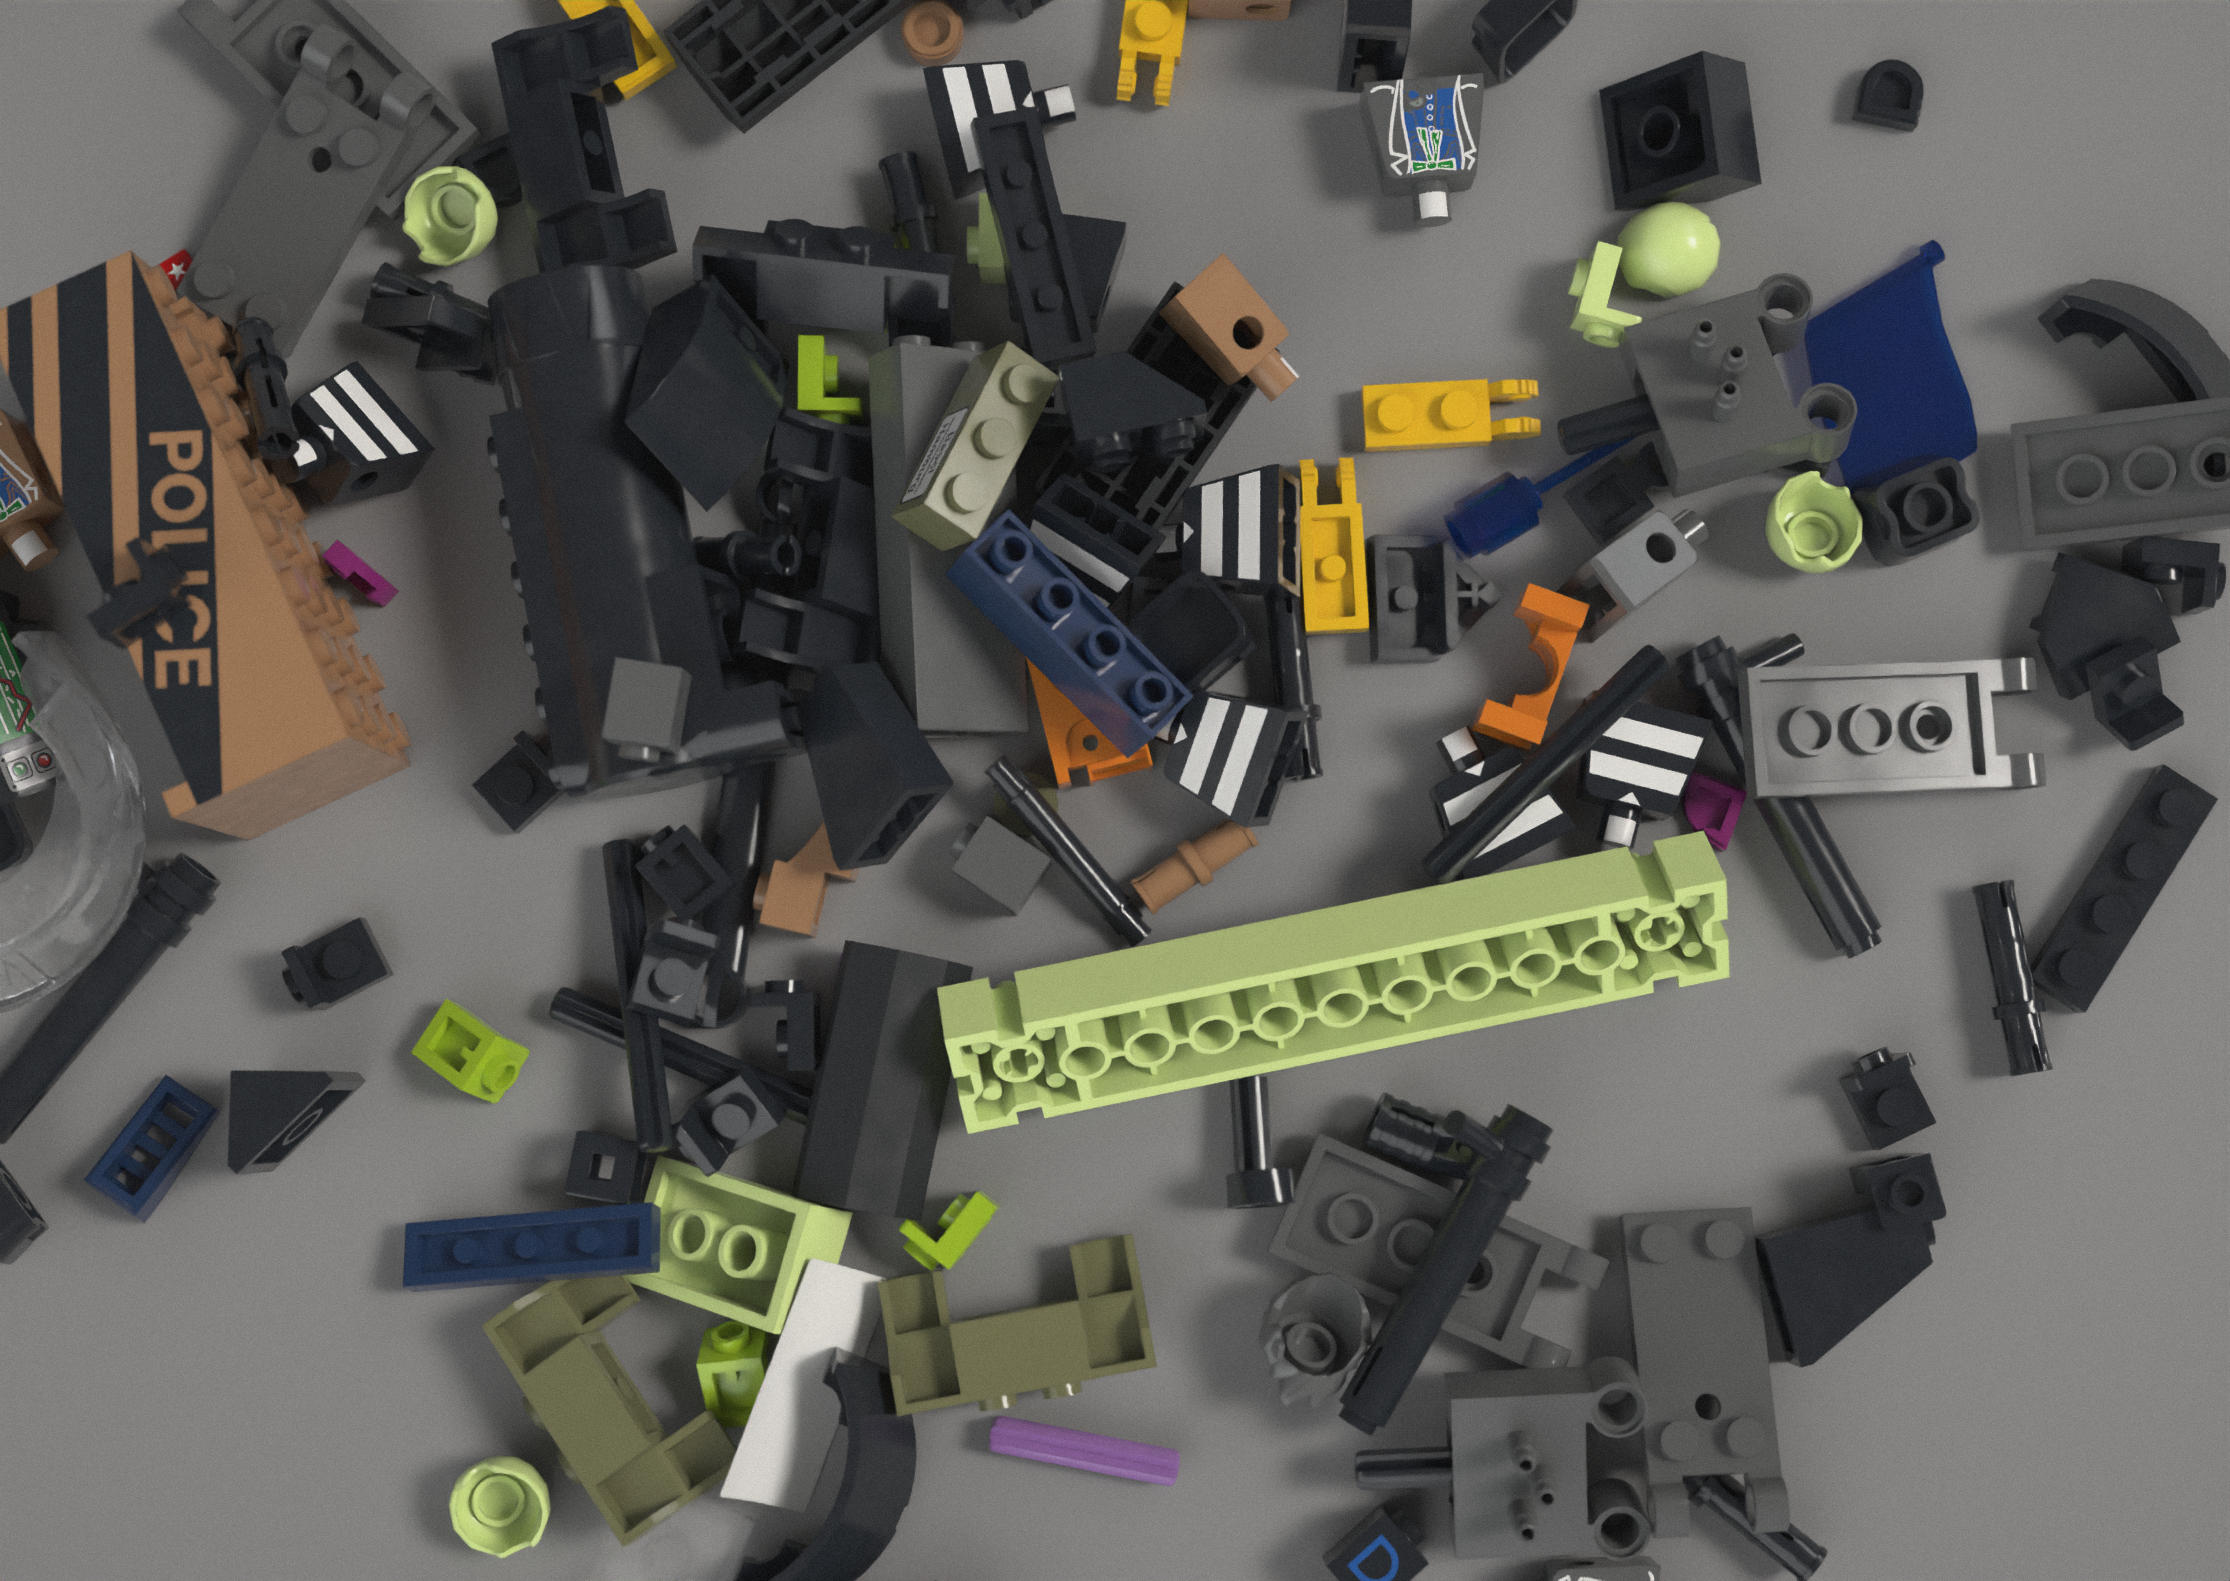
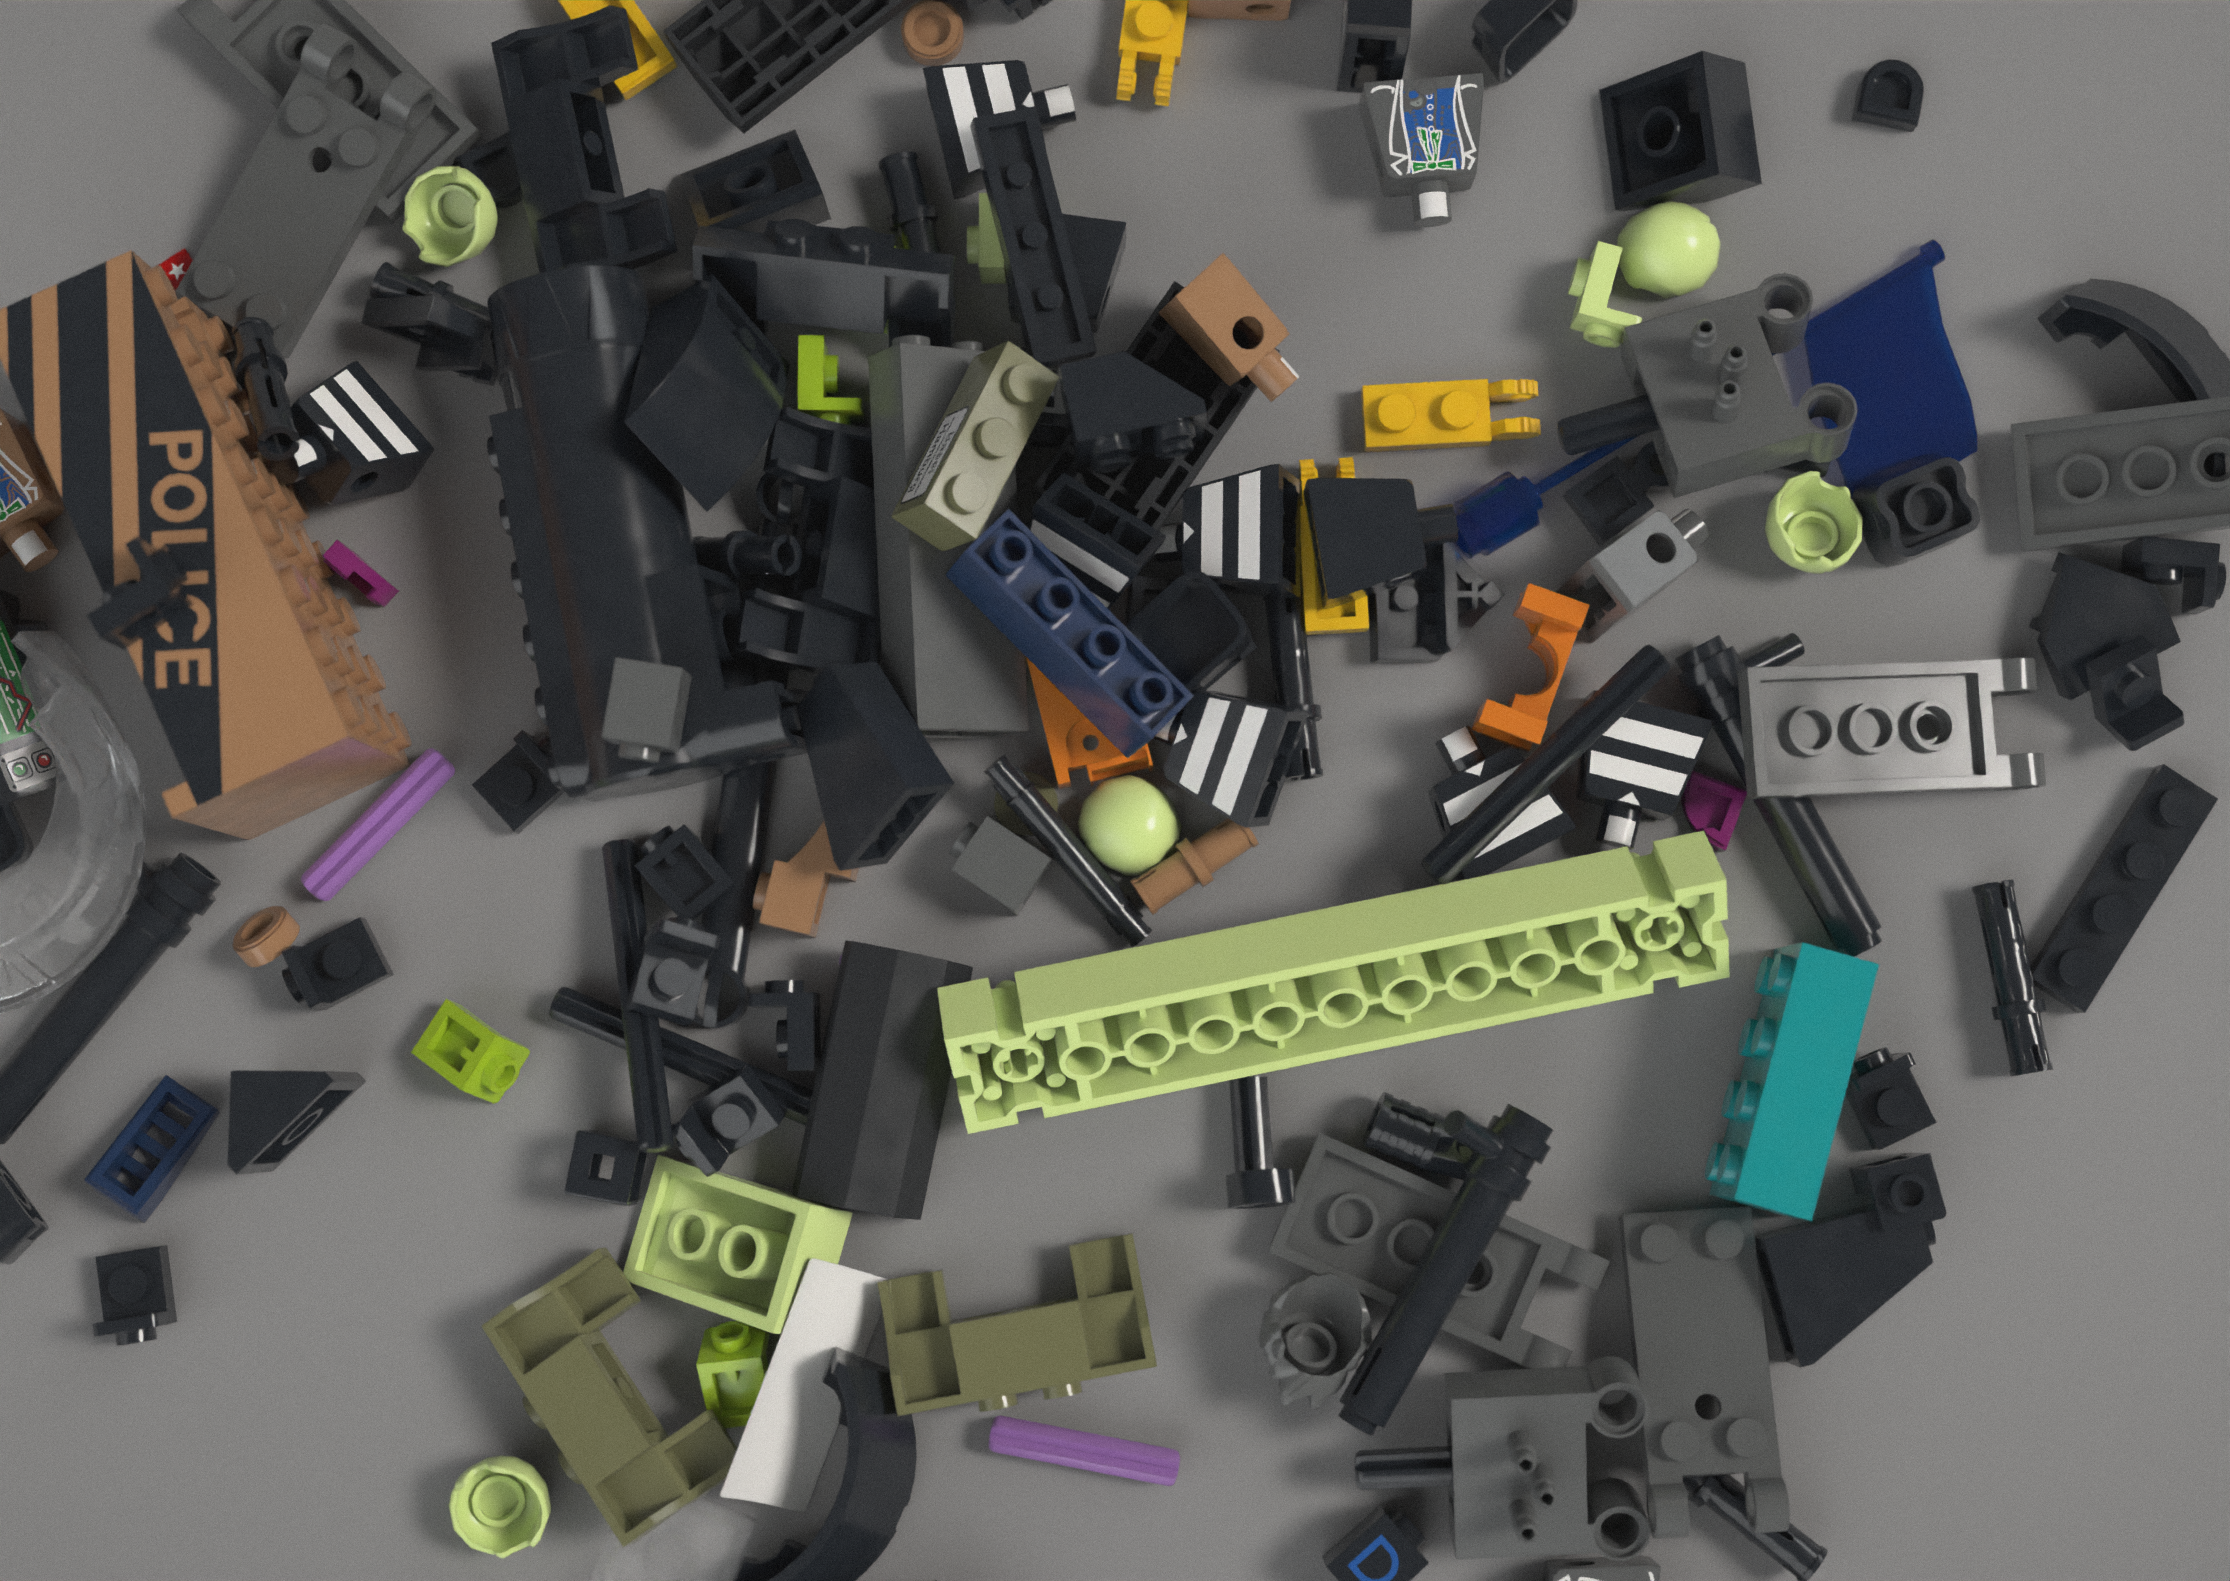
(135, 1294): none -> black bracket
(265, 936): none -> medium nougat tile
(377, 824): none -> medium lavender axle
(532, 1247): dark blue plate -> none
(757, 186): none -> black slope
(962, 1224): lime bracket -> none
(1129, 825): none -> yellowish green hair
(1370, 535): none -> black torso
(1791, 1079): none -> teal brick

